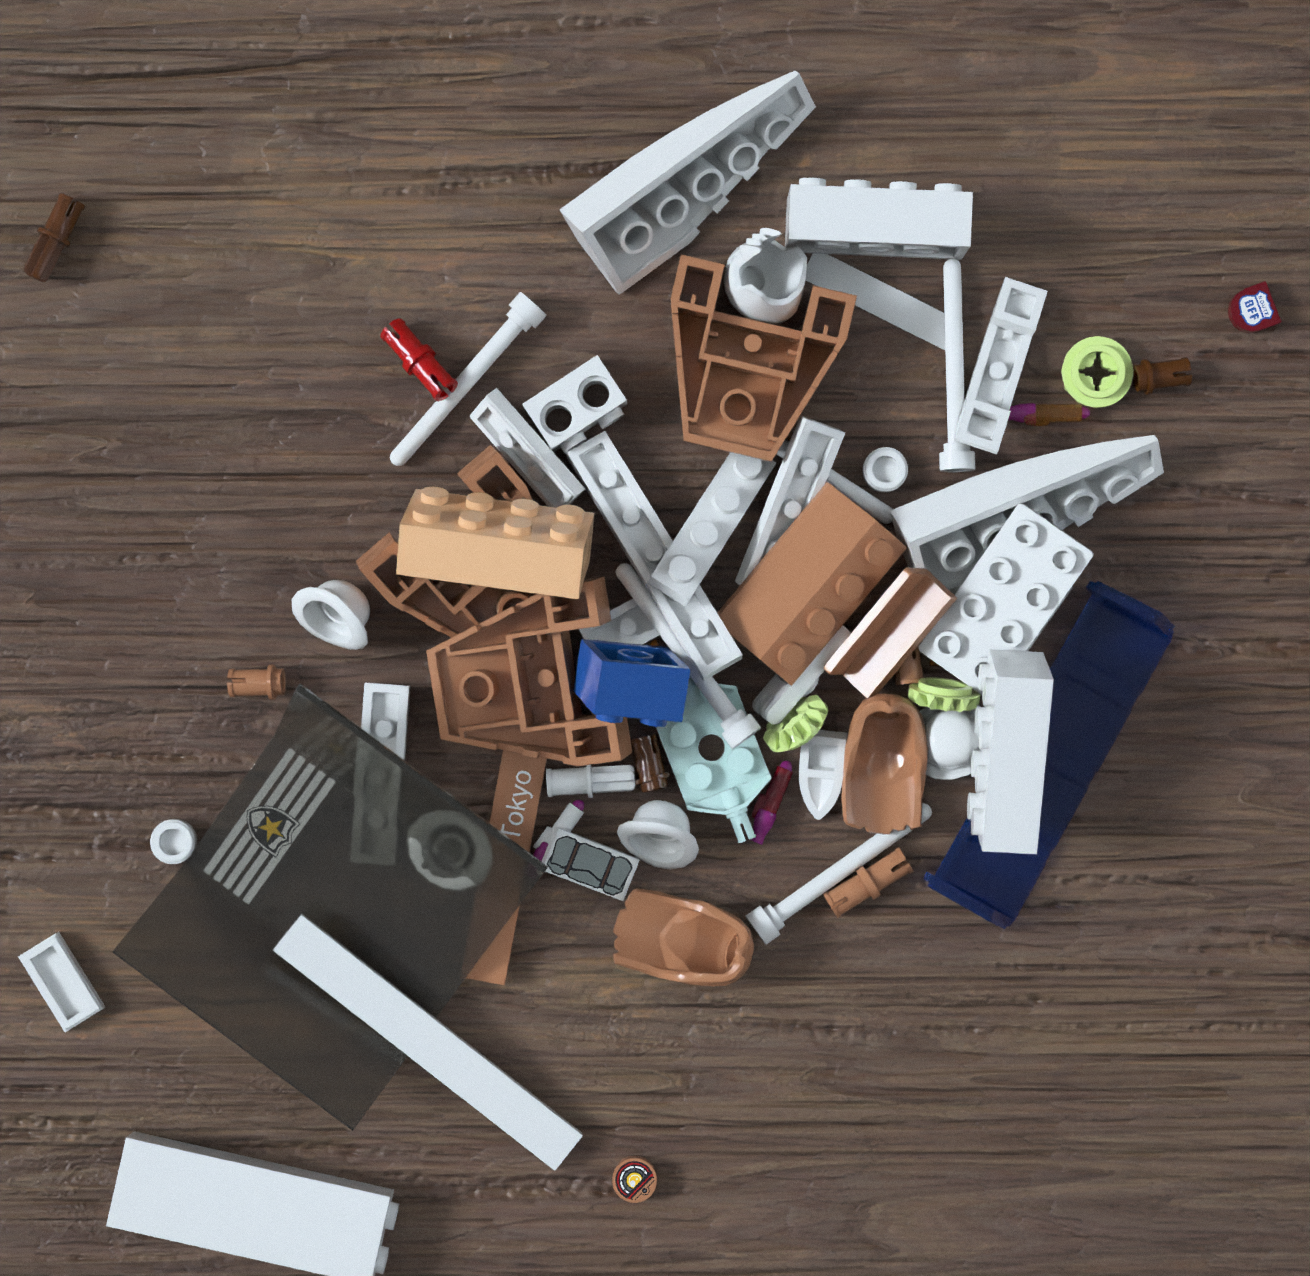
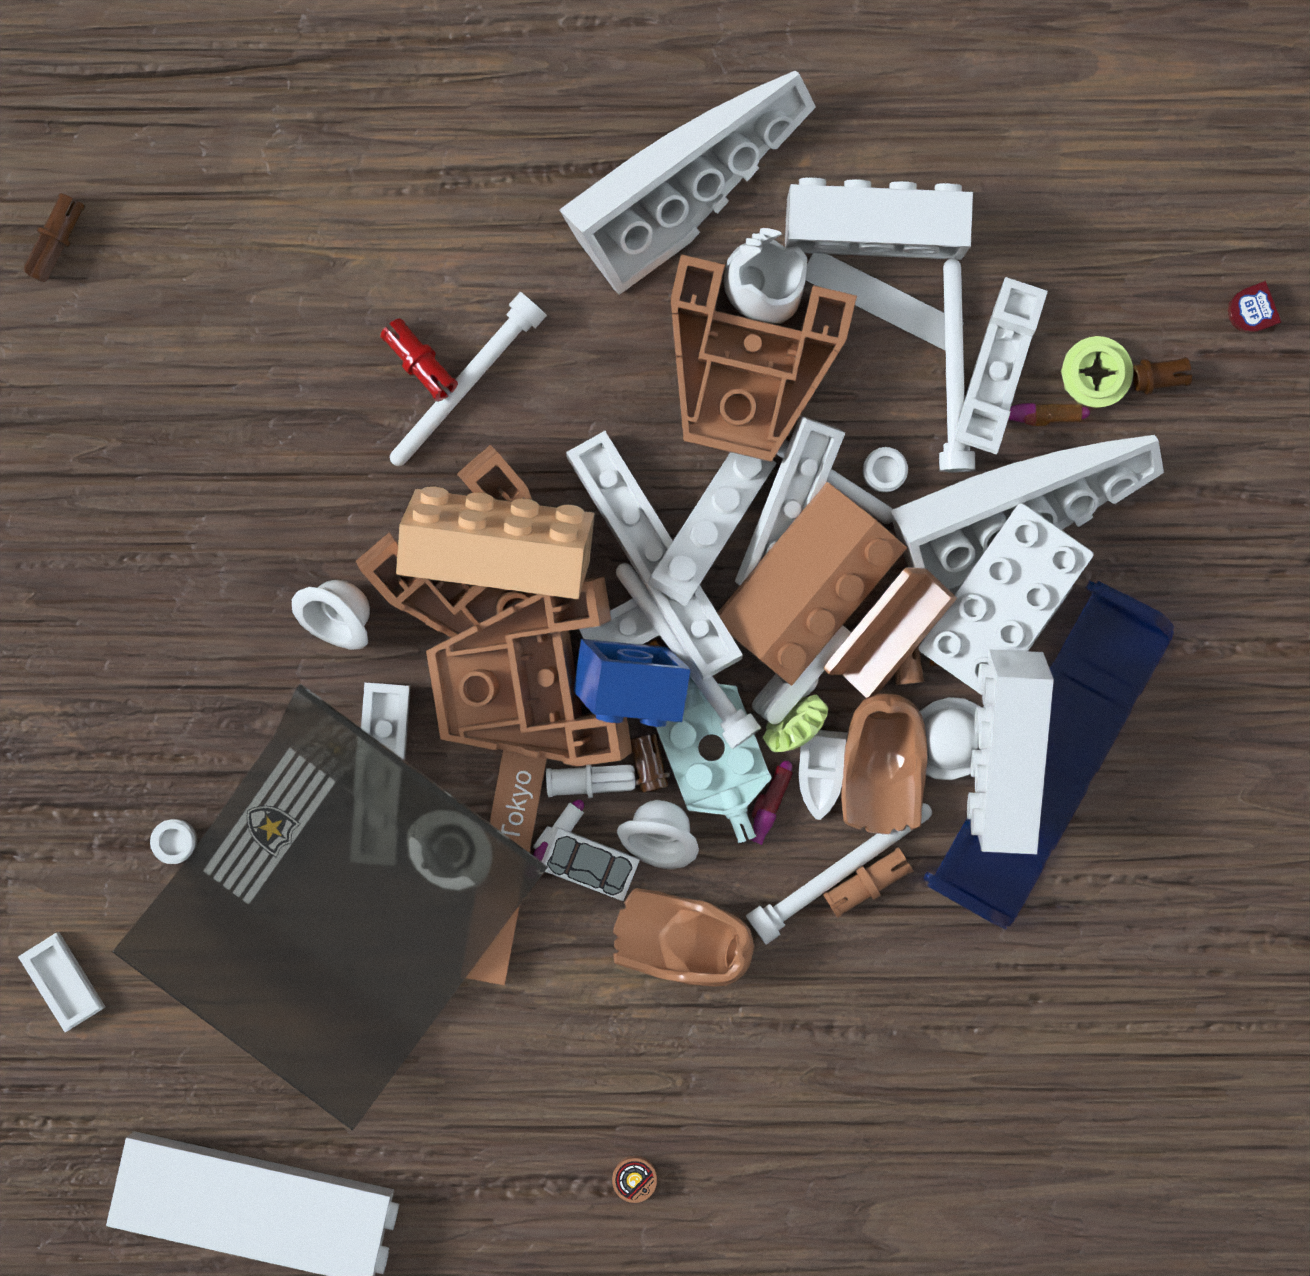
(257, 682): nougat pin -> none
(428, 1041): white tile -> none
(526, 450): white tile -> none
(568, 395): white brick -> none
(944, 694): yellowish green gear -> none

